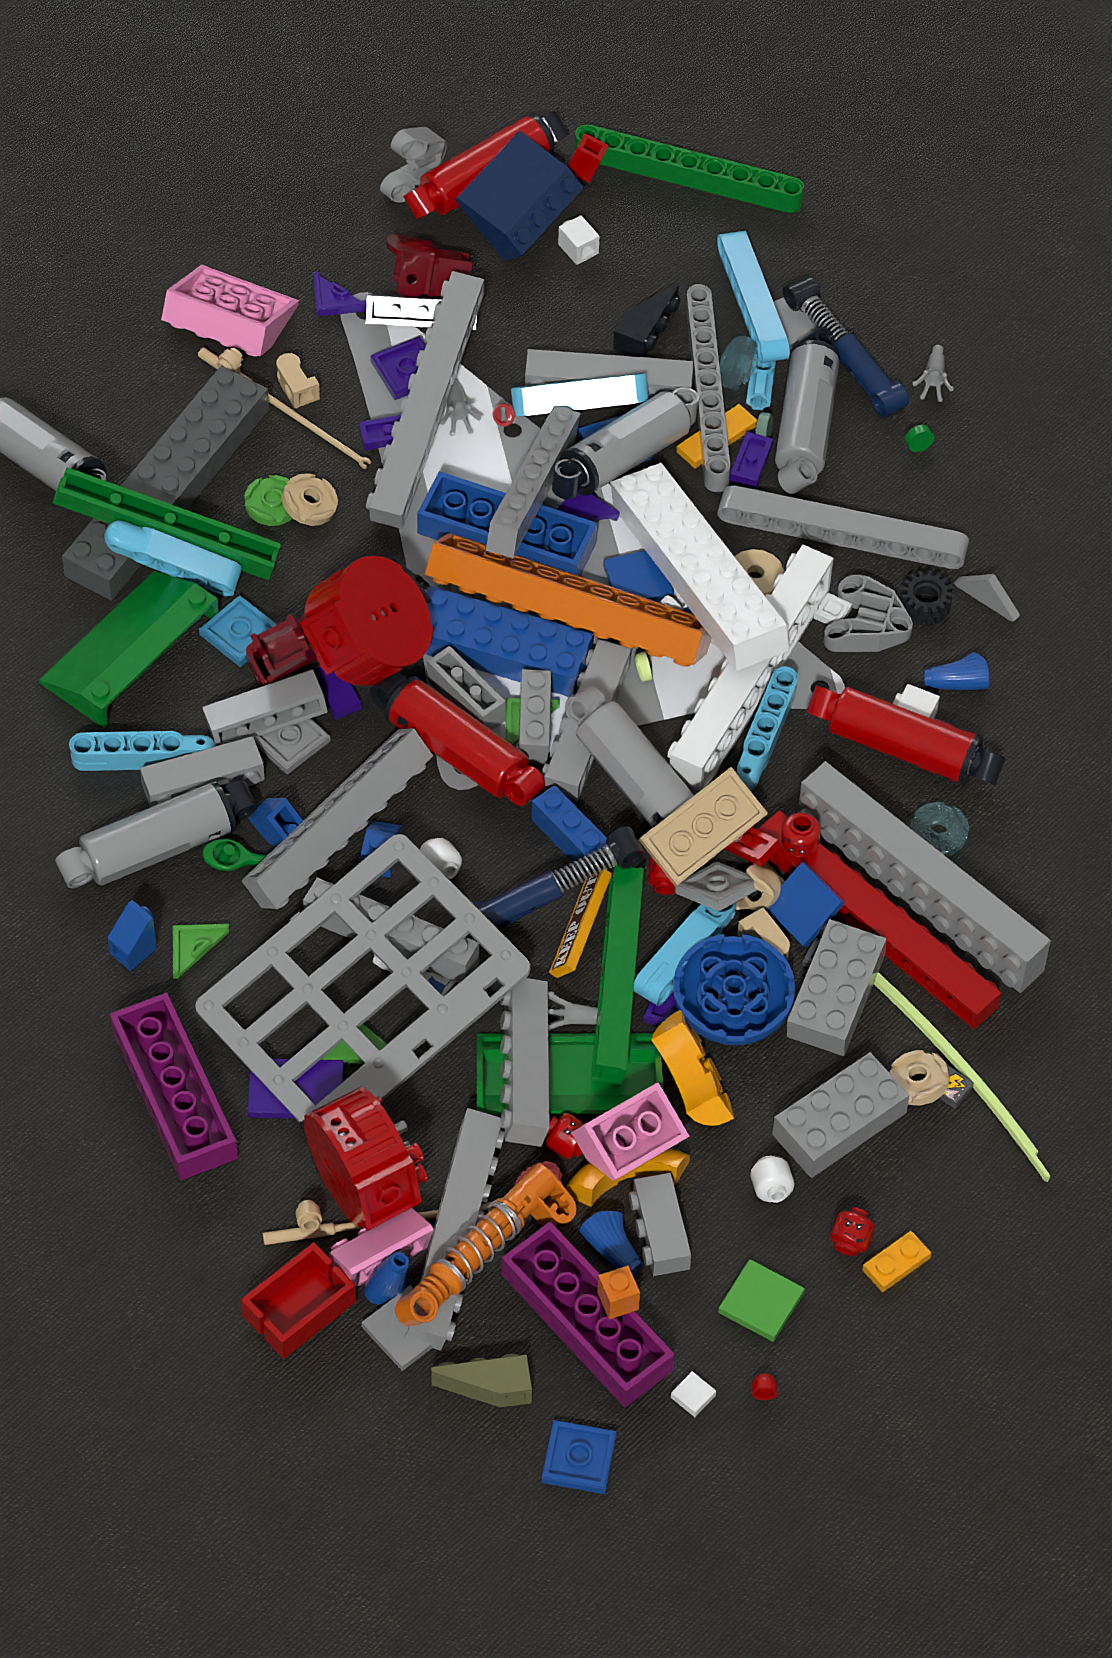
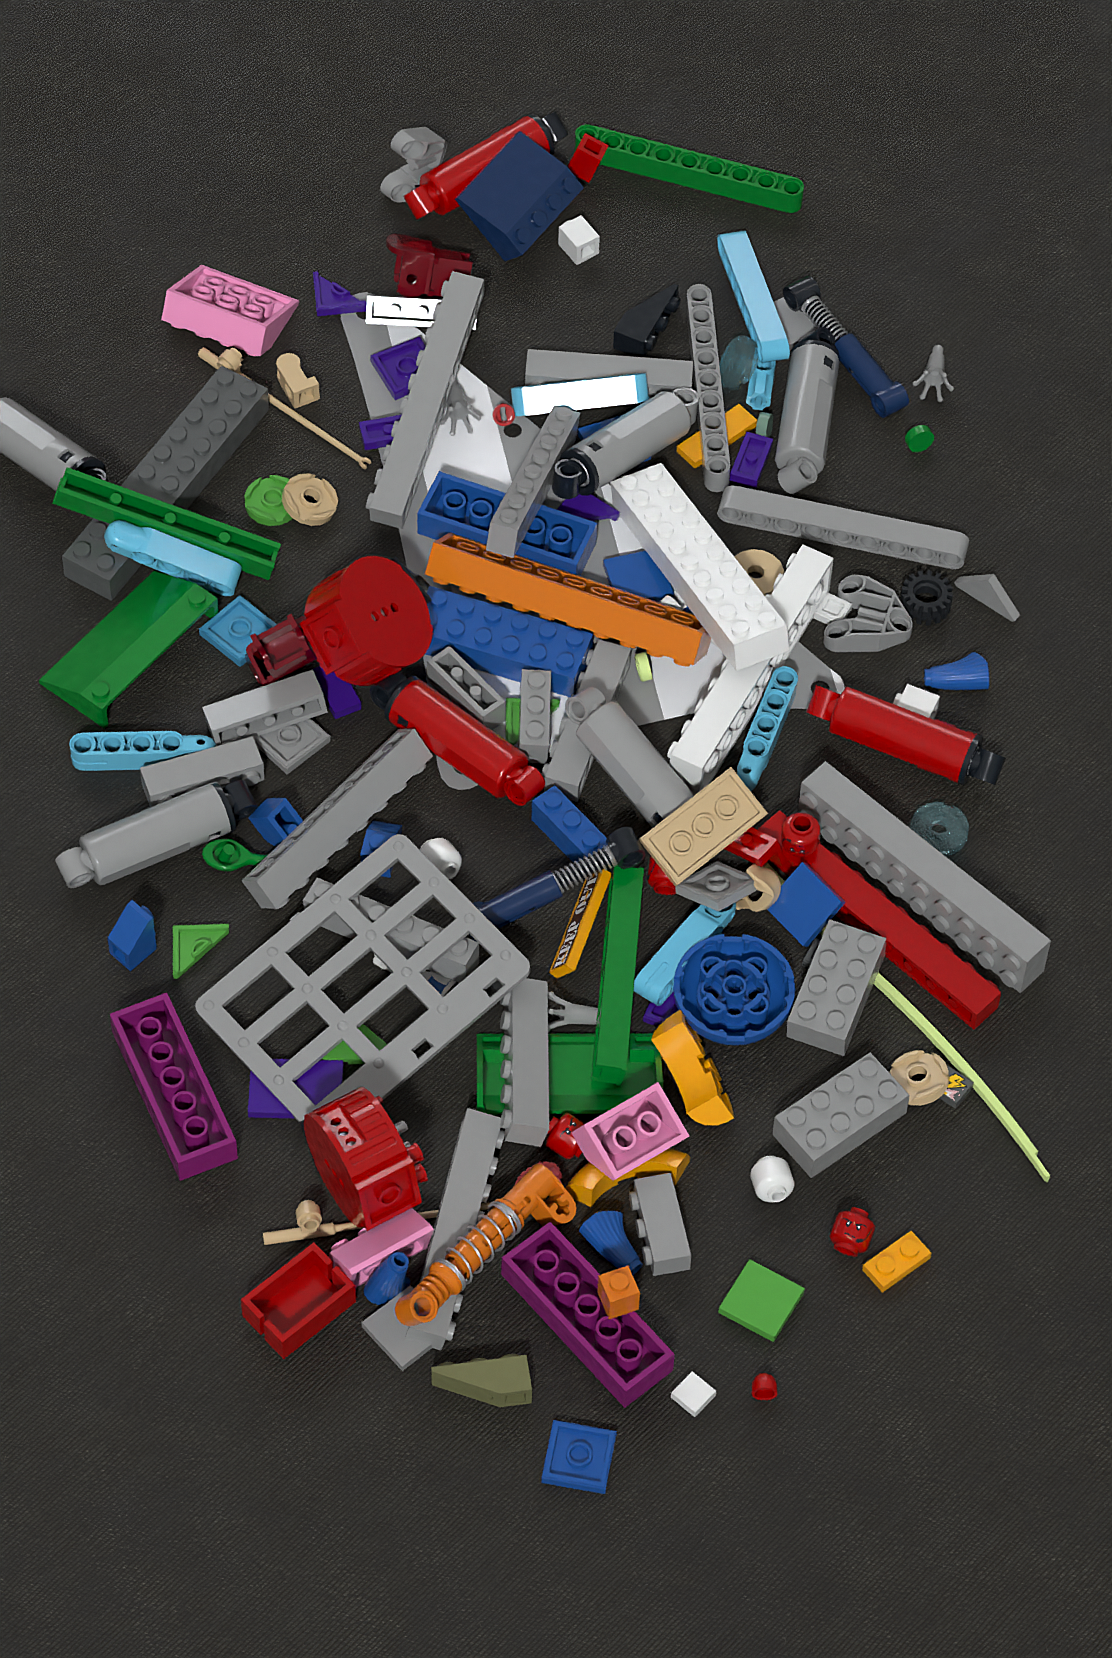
(764, 927): tan leg -> none

